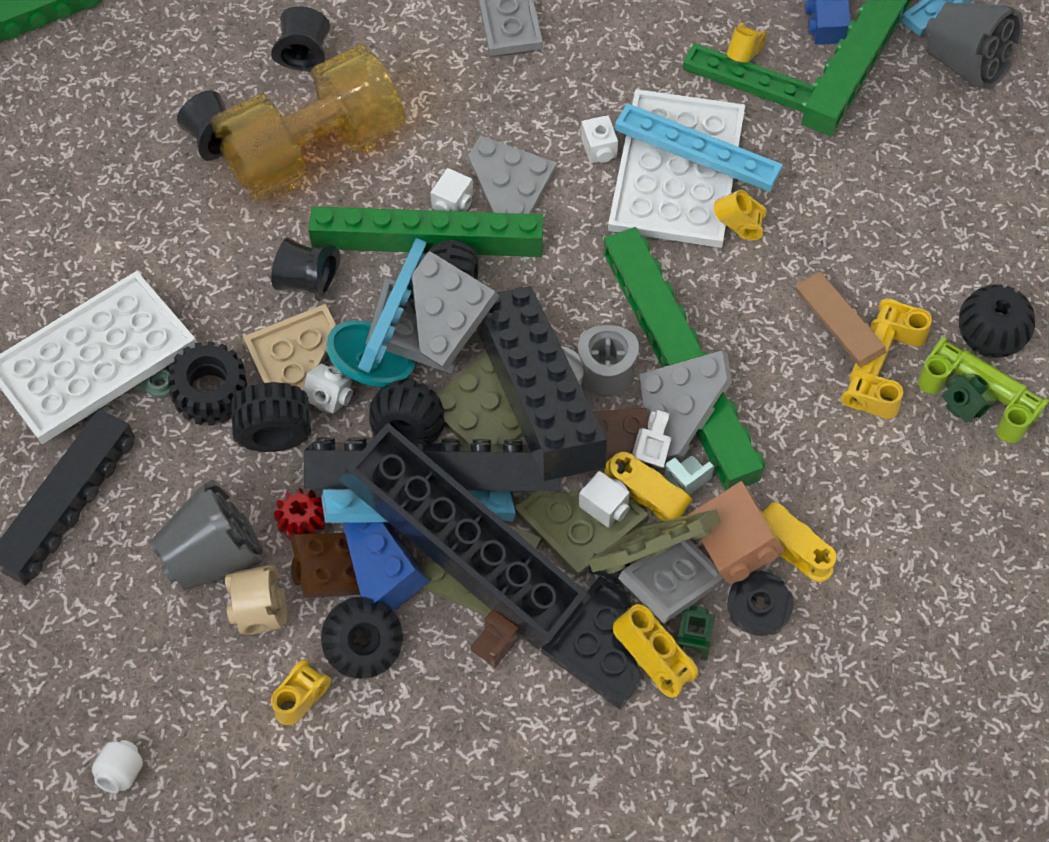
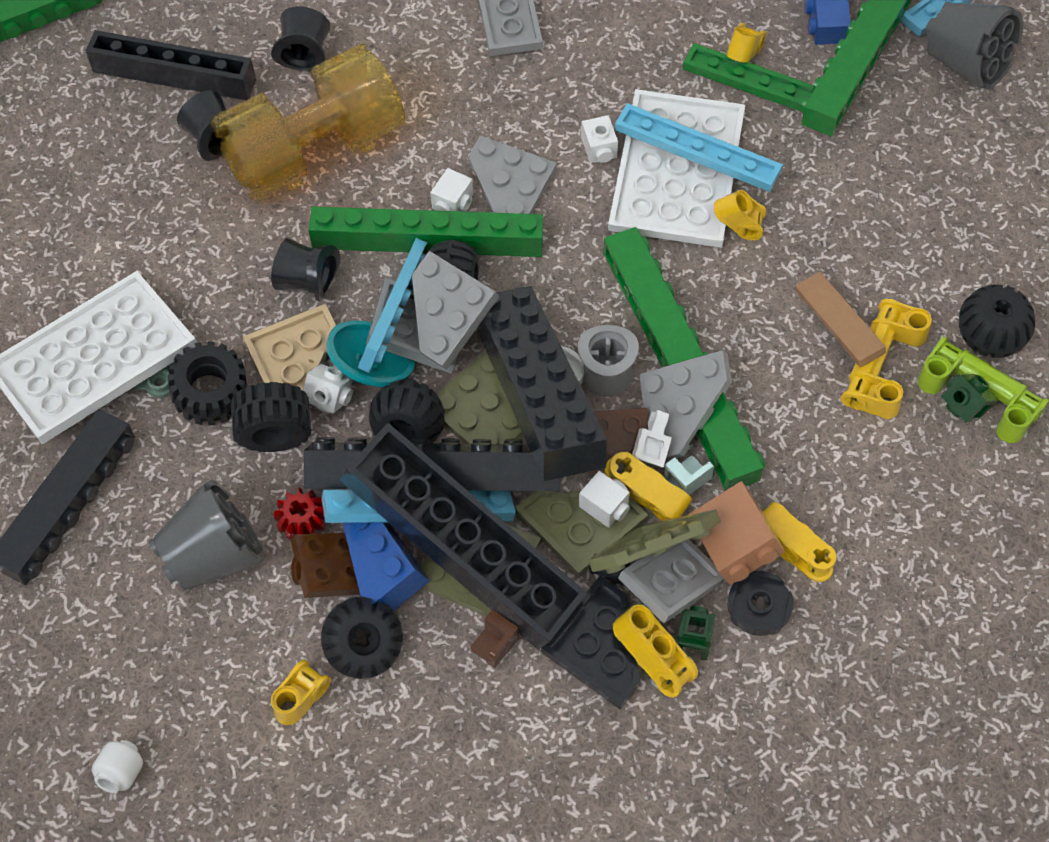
(171, 65): none -> black brick
(256, 600): tan brick -> none

